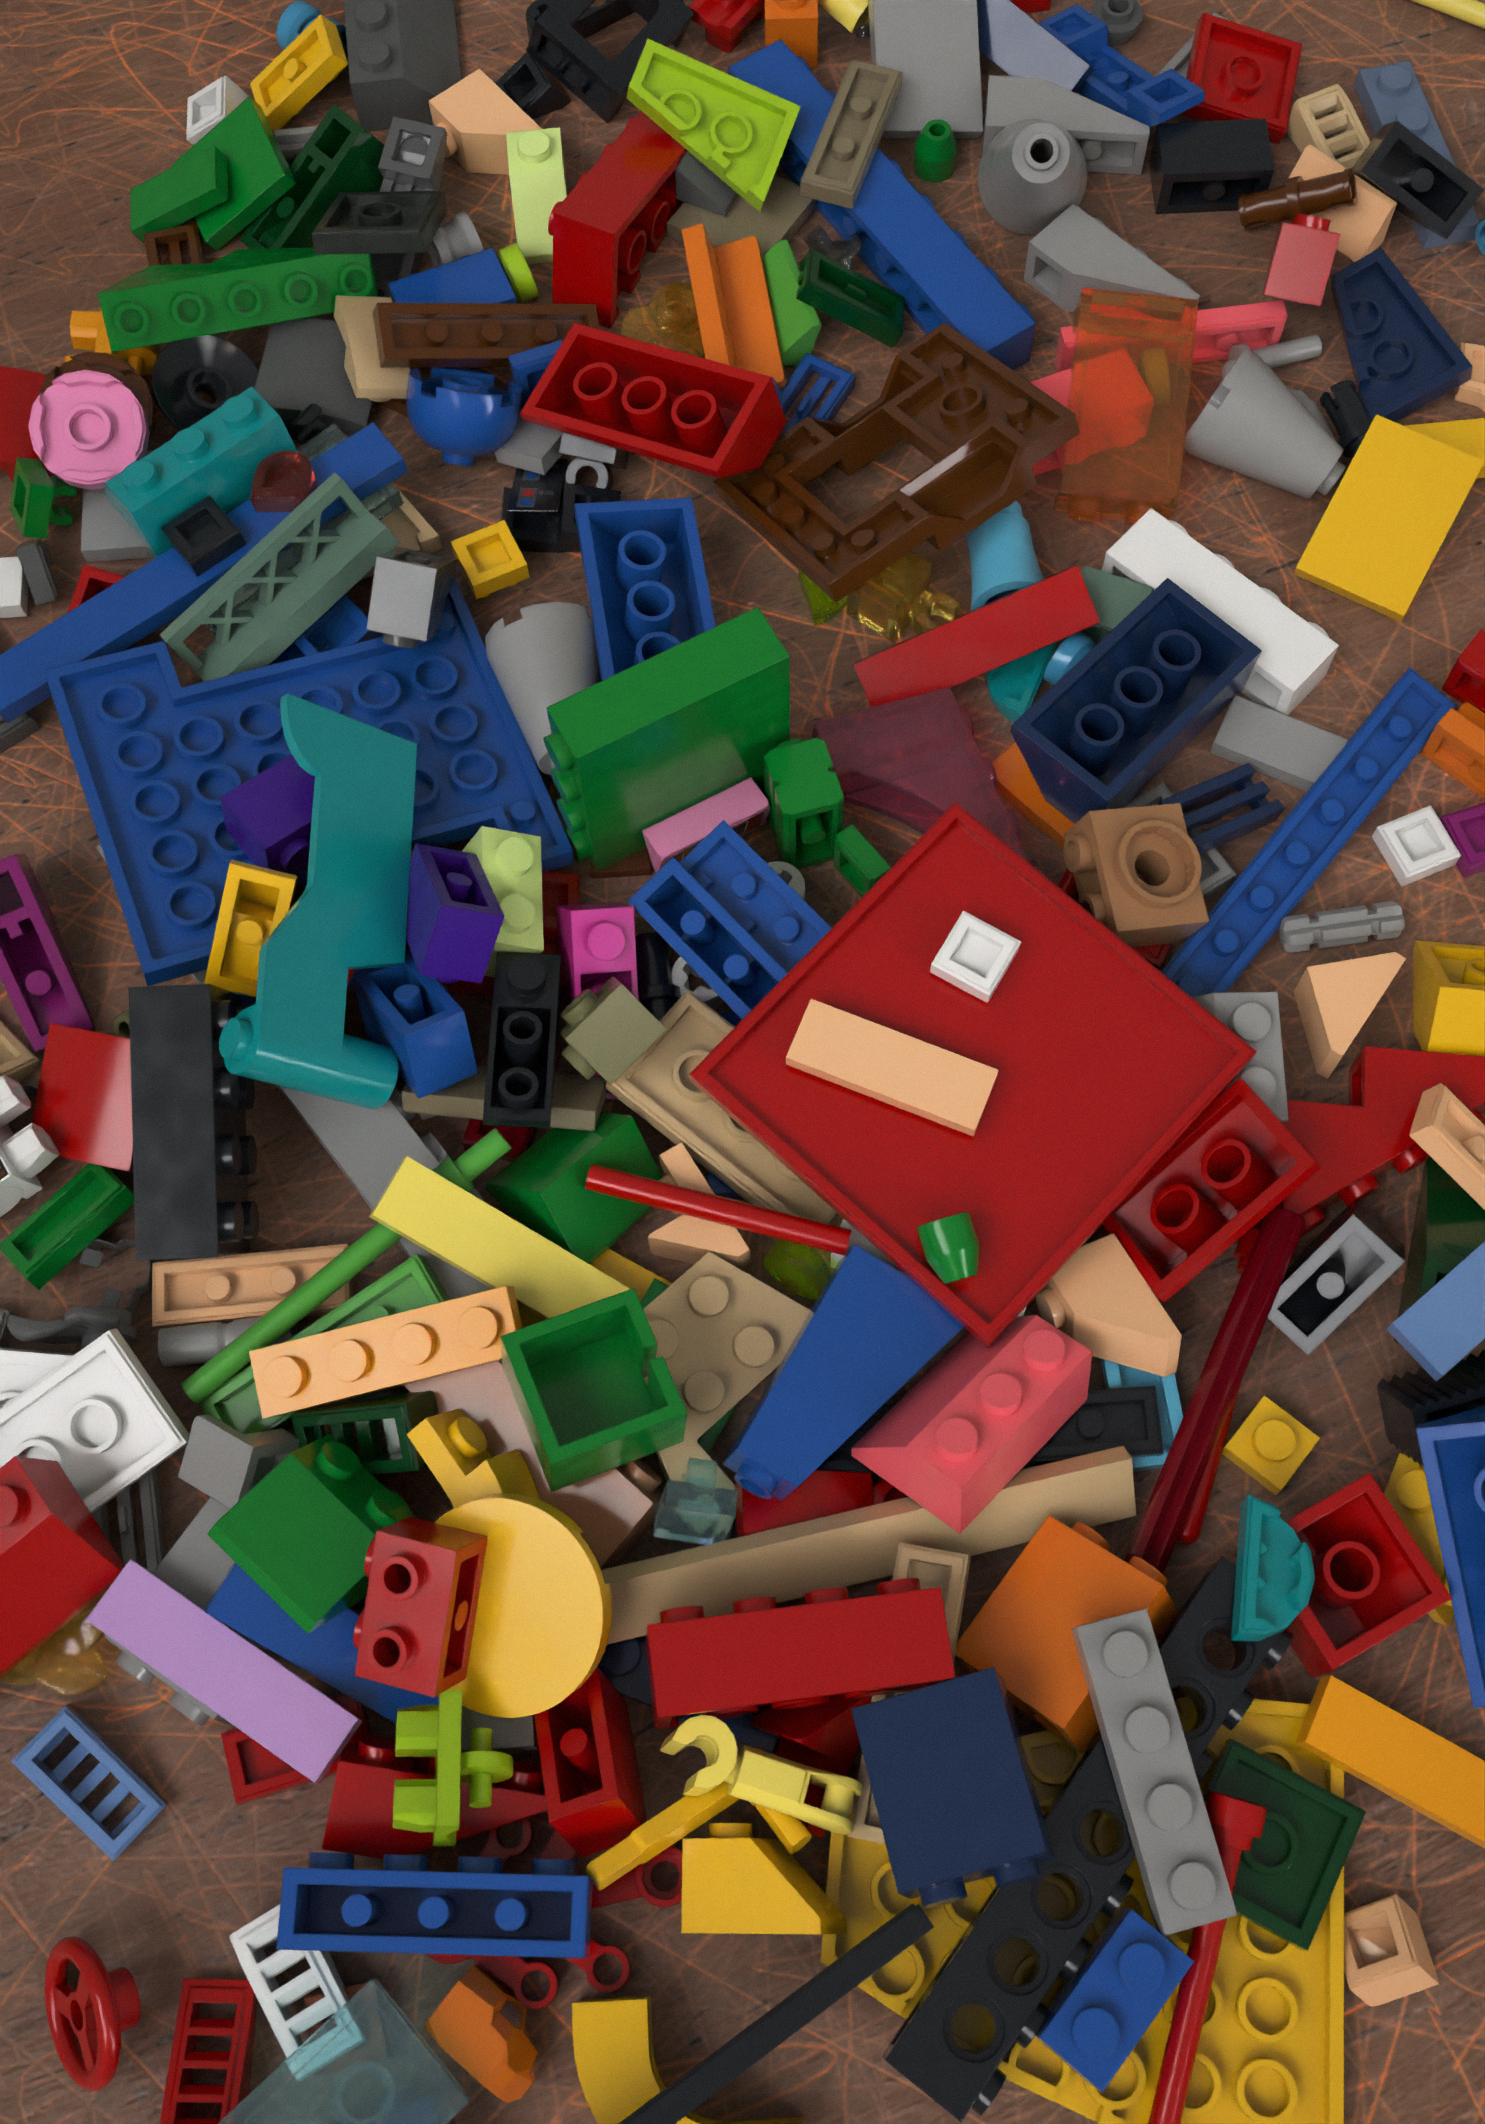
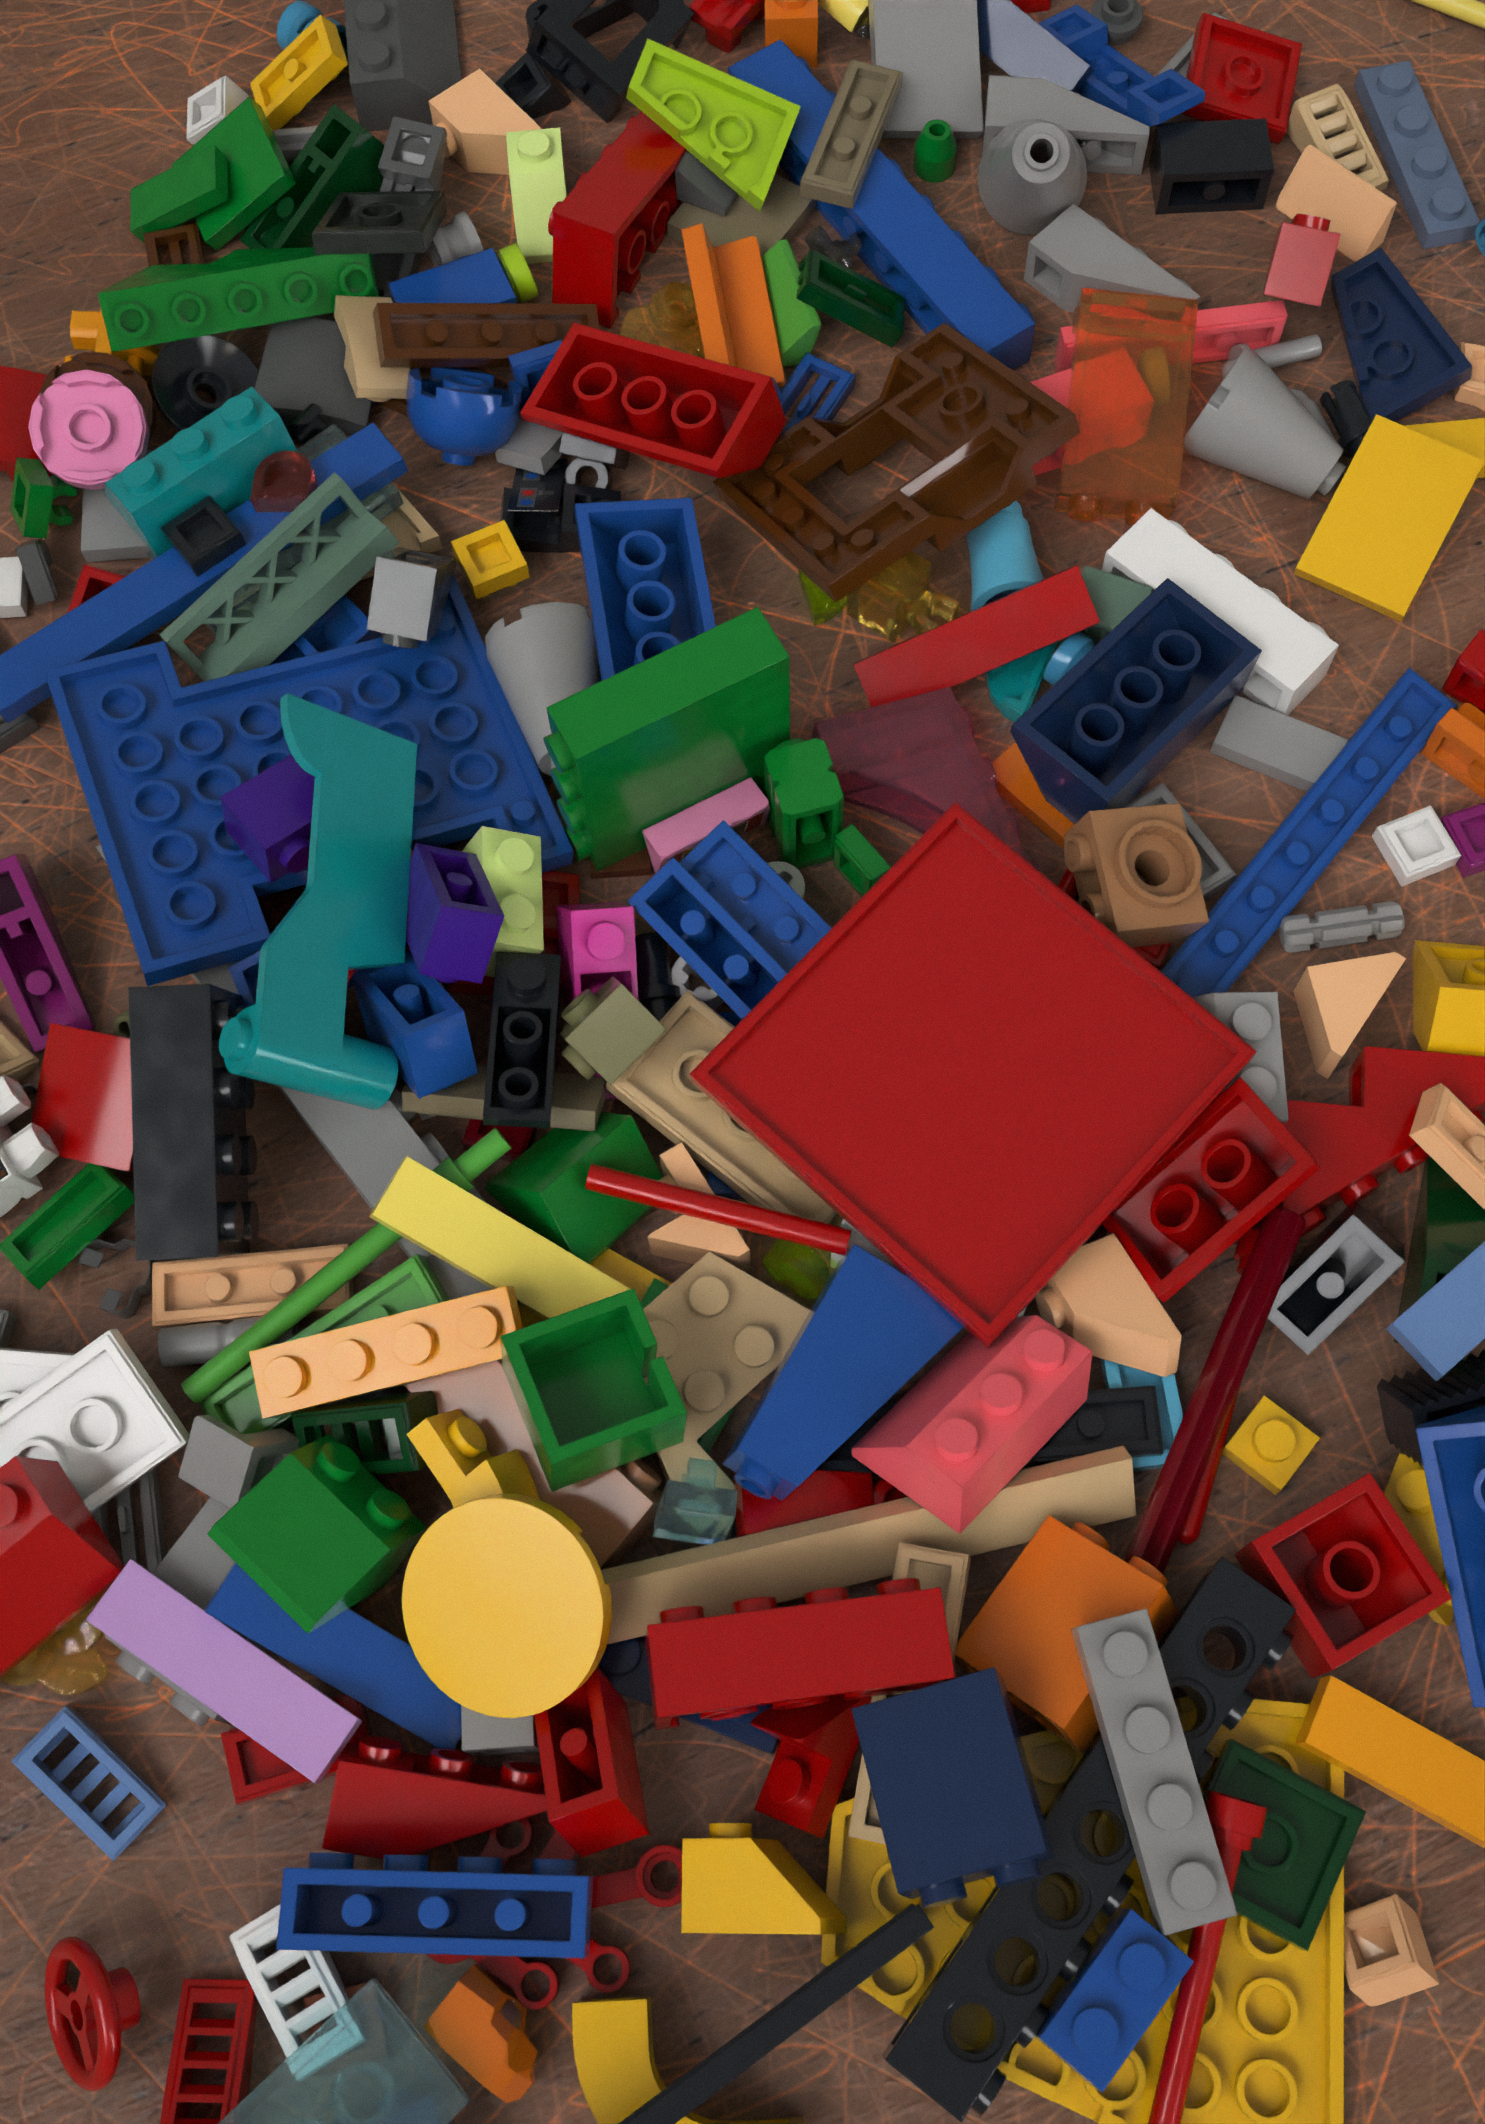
(78, 1326): dark grey plate -> none
(249, 912): yellow slope -> none
(419, 1606): red brick -> none
(435, 1802): lime hips -> none
(678, 1822): yellow piece -> none
(763, 1776): light yellow piece -> none
(892, 1067): light nougat tile -> none
(951, 1247): green hose -> none
(975, 956): white tile -> none
(1248, 794): dark blue tile -> none
(1271, 1573): teal tile -> none
(1297, 197): reddish brown pin -> none
(1417, 179): black slope -> none

